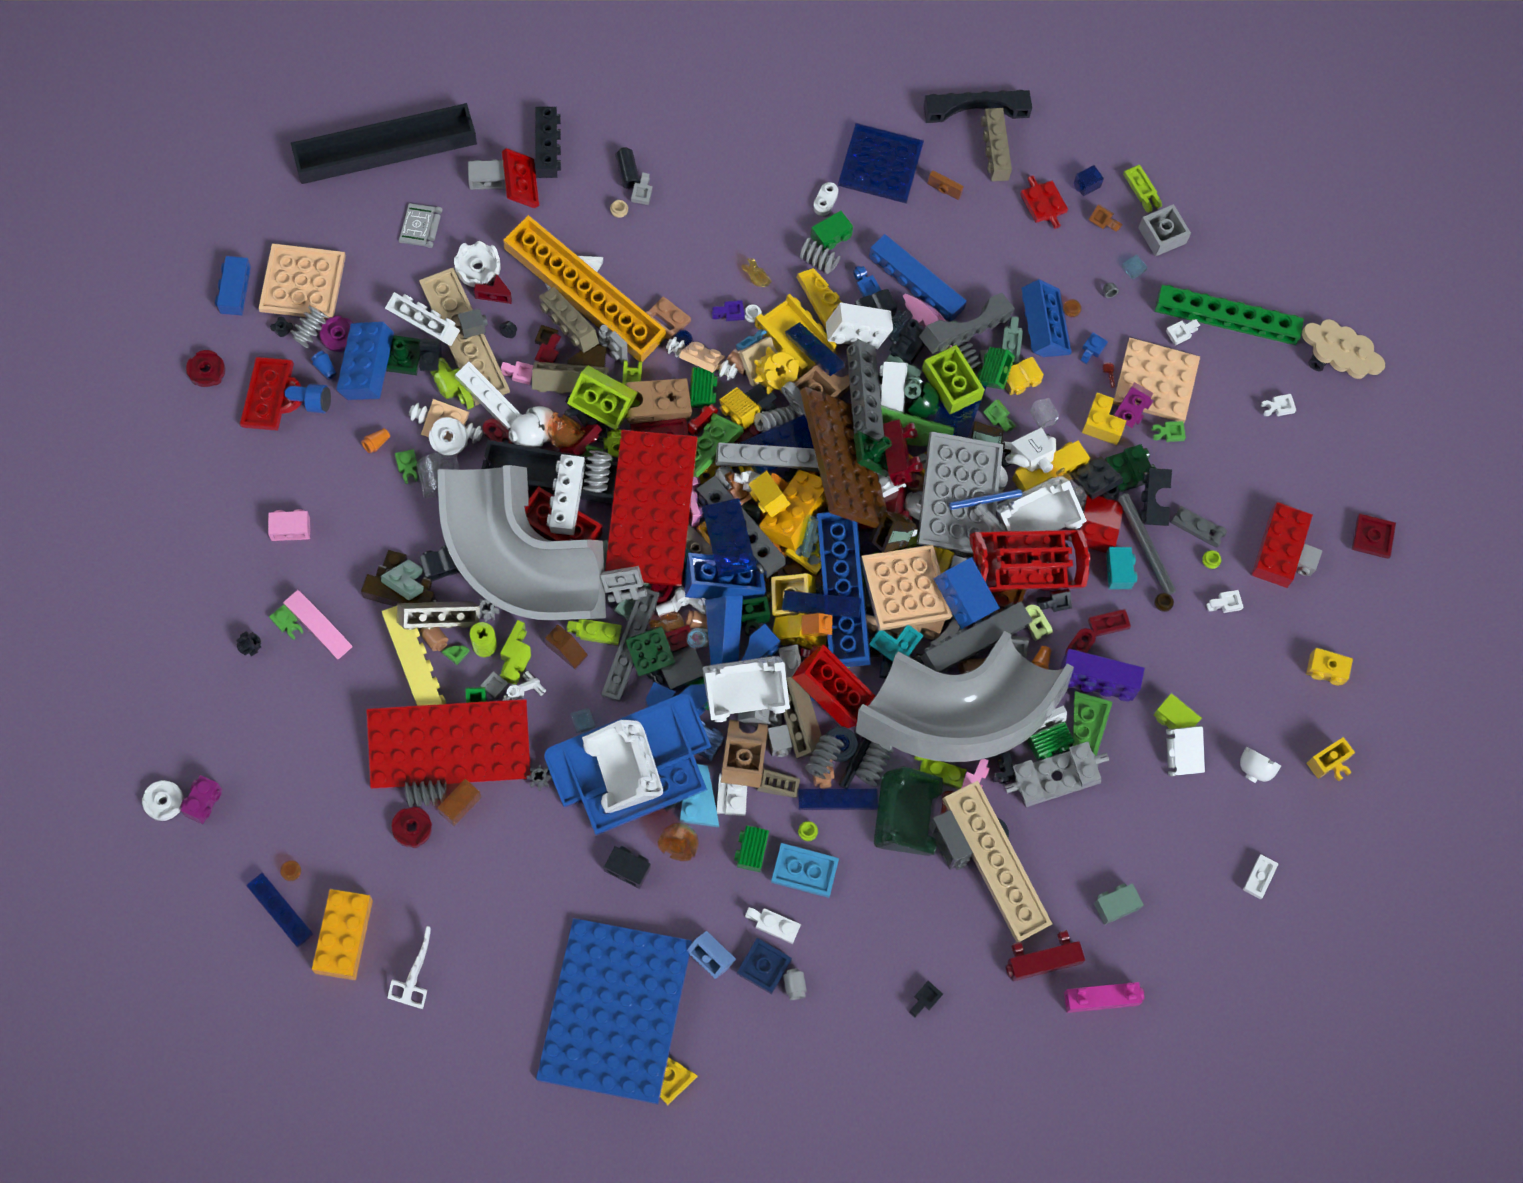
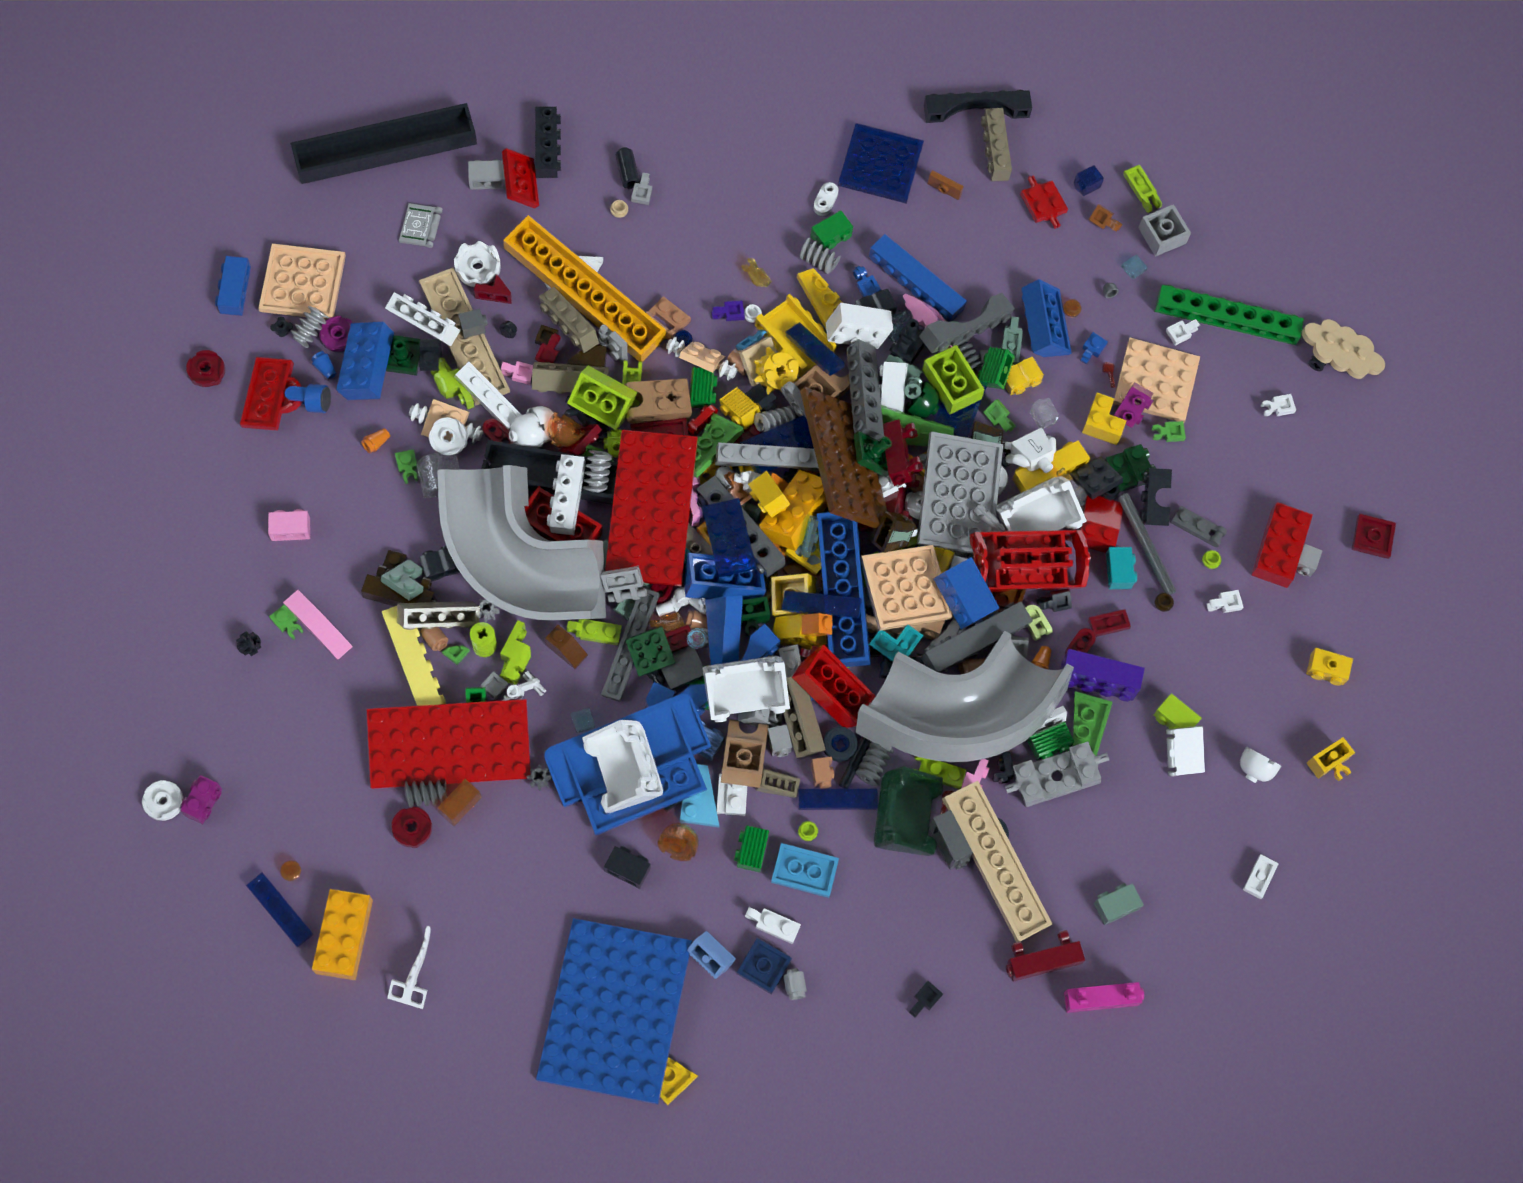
(823, 755): dark grey piece -> none
(985, 499): blue bar -> none

